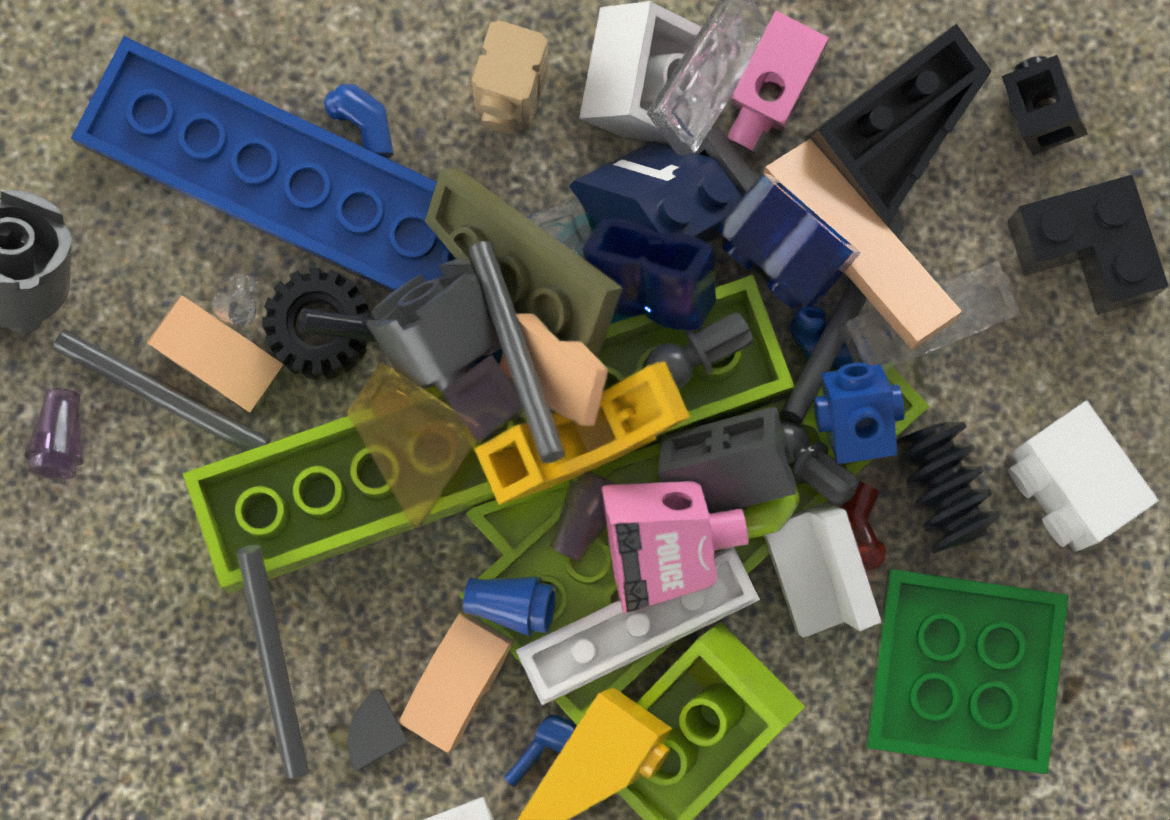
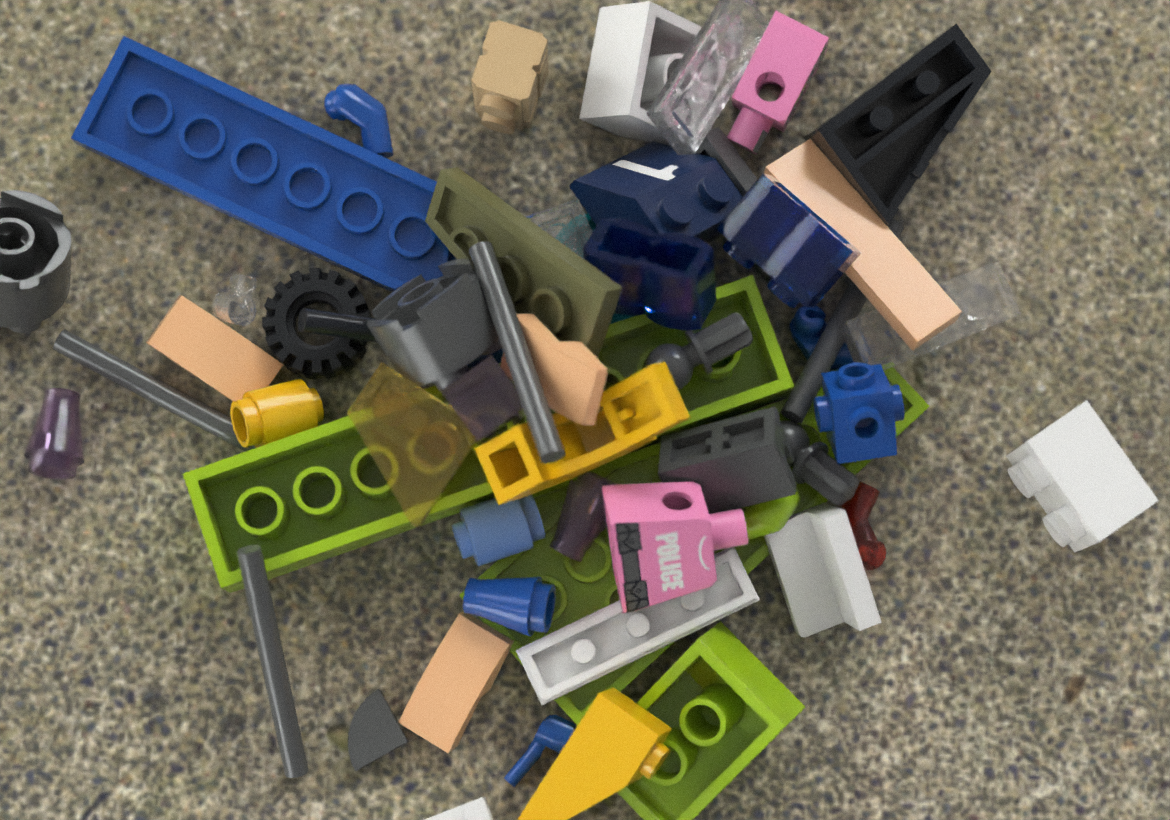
(275, 412): none -> yellow brick
(497, 530): none -> medium blue brick
(947, 485): black piece -> none
(967, 671): green plate -> none
(1050, 125): black brick -> none
(1103, 231): black brick -> none

